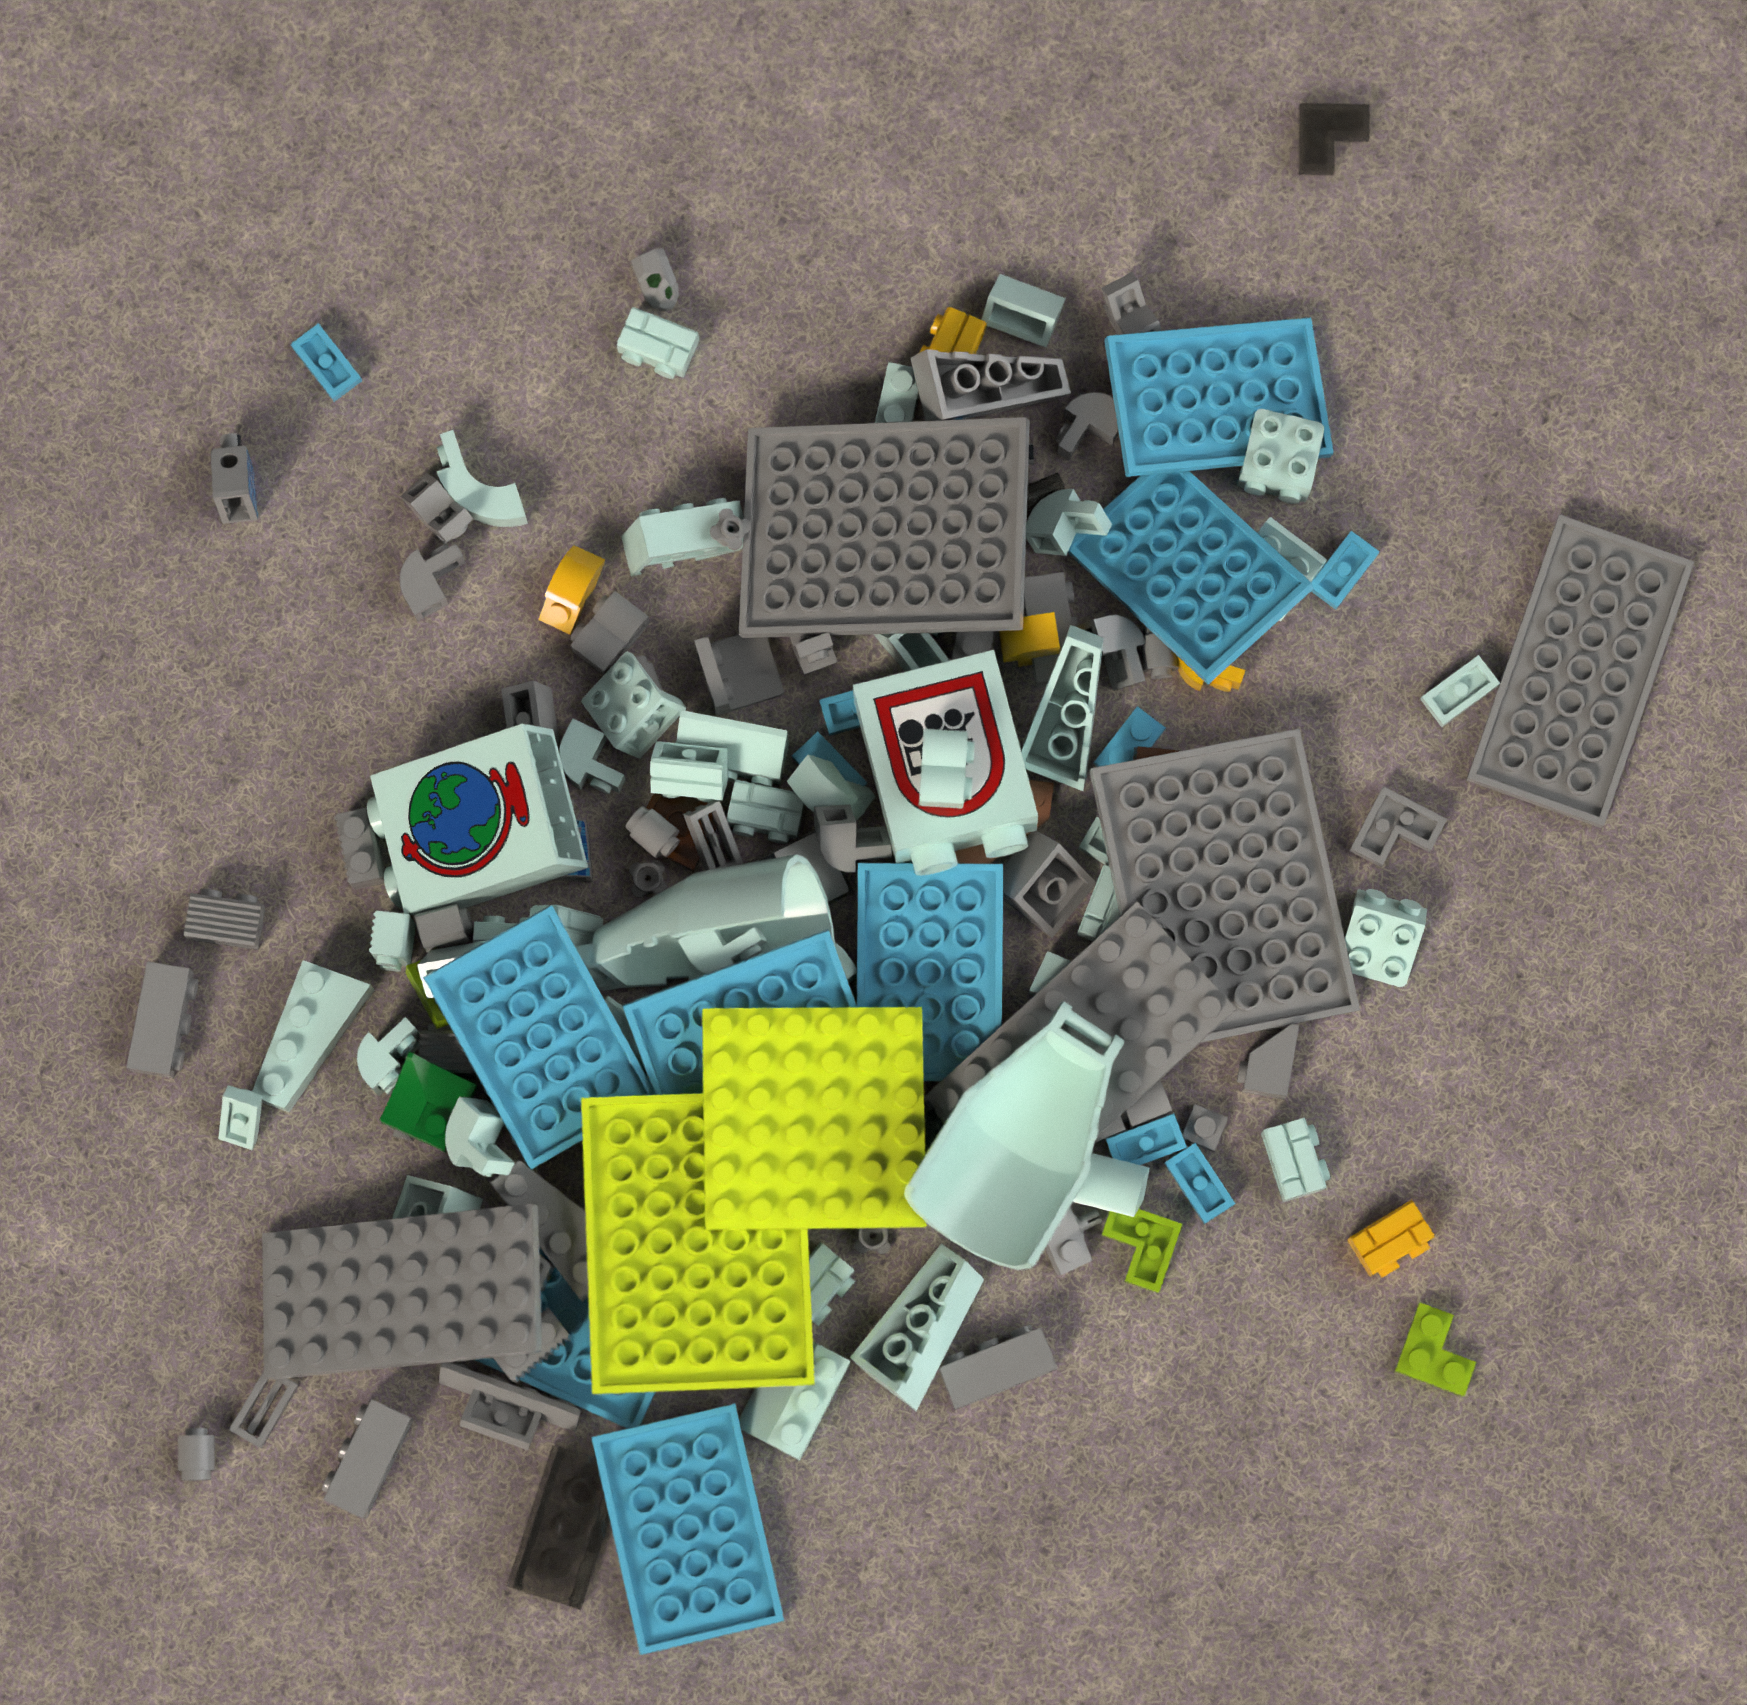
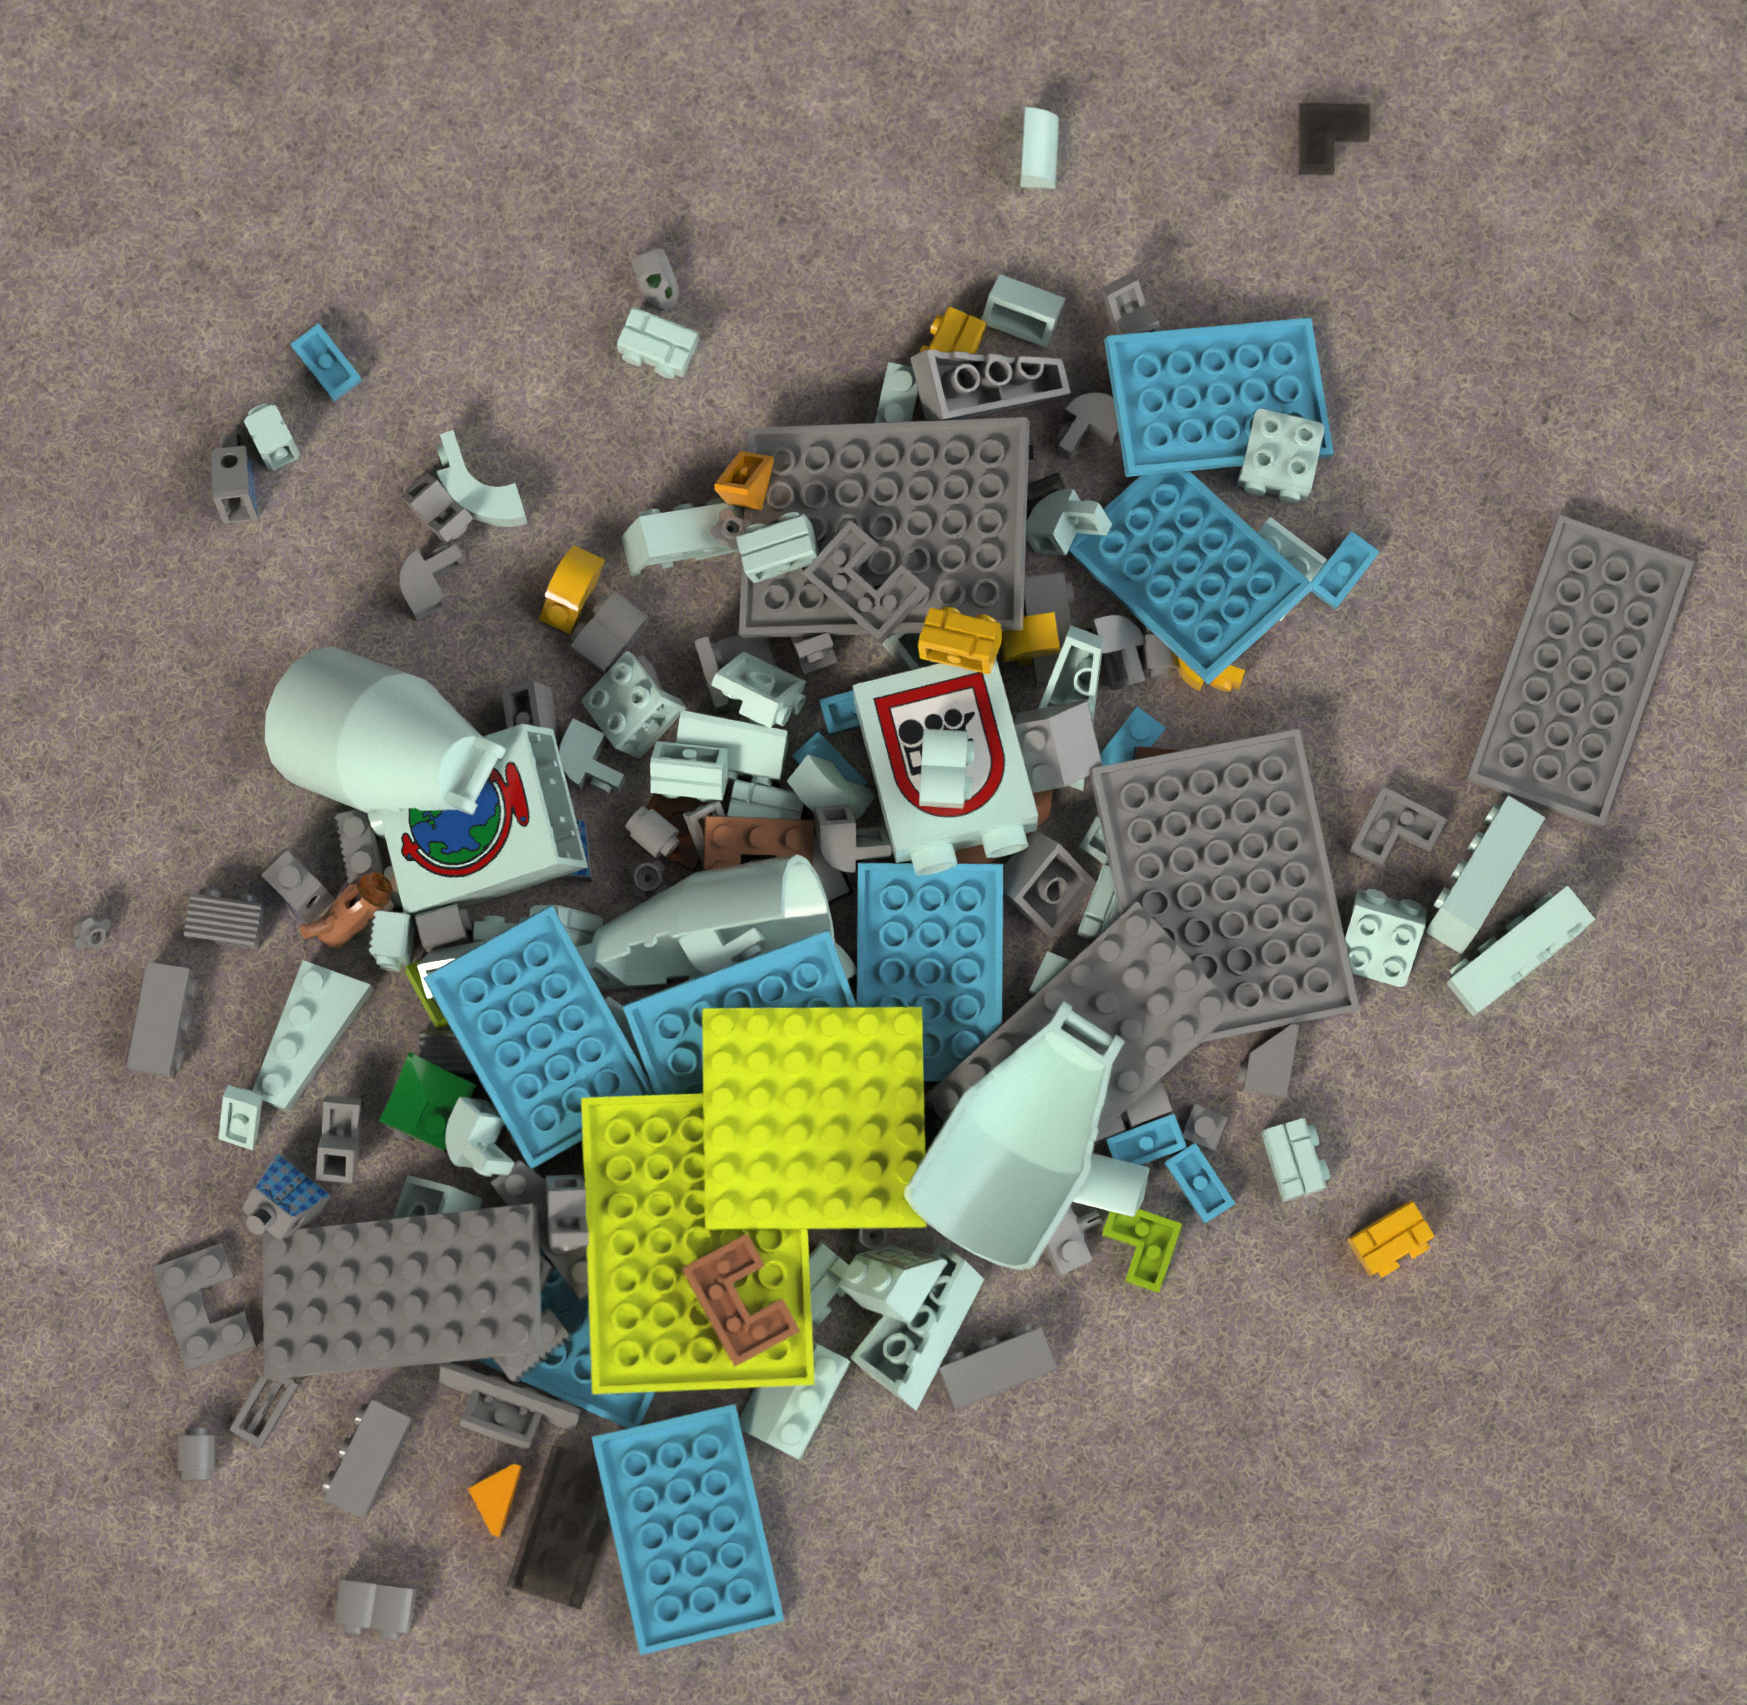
(90, 932): none -> light grey plate
(196, 1336): none -> light grey plate
(271, 436): none -> light aqua brick
(283, 1200): none -> torso
(297, 886): none -> light grey torso
(340, 1140): none -> light grey brick
(350, 911): none -> nougat piece
(374, 737): none -> light aqua windscreen
(374, 1607): none -> light grey brick
(378, 1059): light aqua brick -> none
(495, 1496): none -> light orange slope
(566, 1212): none -> light grey brick
(713, 1286): none -> nougat plate
(732, 835): none -> nougat plate
(745, 480): none -> light orange slope
(766, 691): none -> light aqua plate
(777, 547): none -> light aqua brick
(837, 578): none -> light grey plate
(892, 1280): none -> light aqua slope
(960, 639): none -> yellow brick
(1039, 148): none -> light aqua brick
(1057, 744): none -> light grey slope
(1424, 1357): lime plate -> none
(1460, 691): light aqua plate -> none
(1484, 874): none -> light aqua wedge
(1520, 951): none -> light aqua wedge

